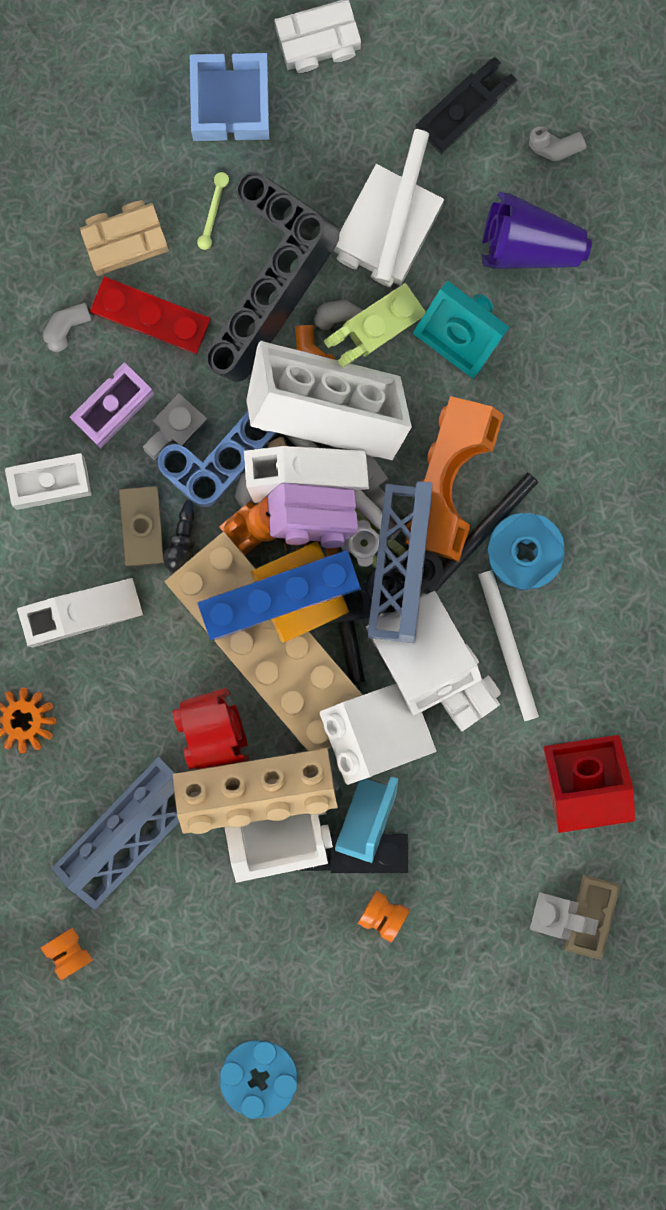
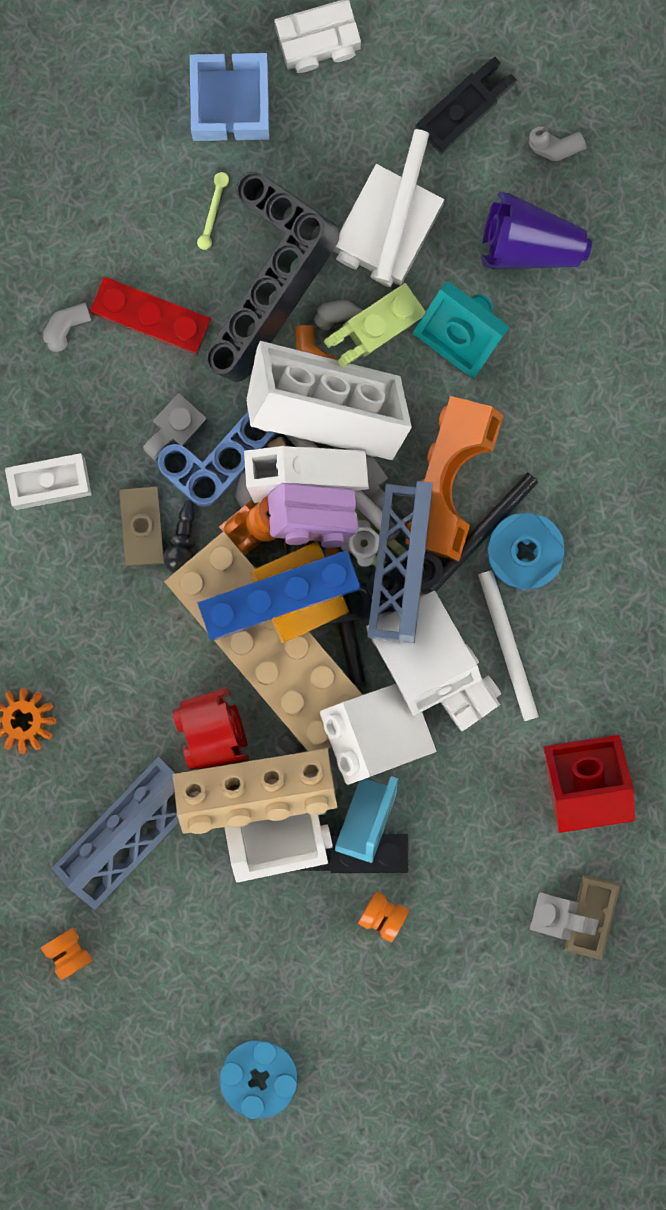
(79, 612): white slope -> none
(112, 405): lavender brick -> none
(123, 238): tan brick -> none

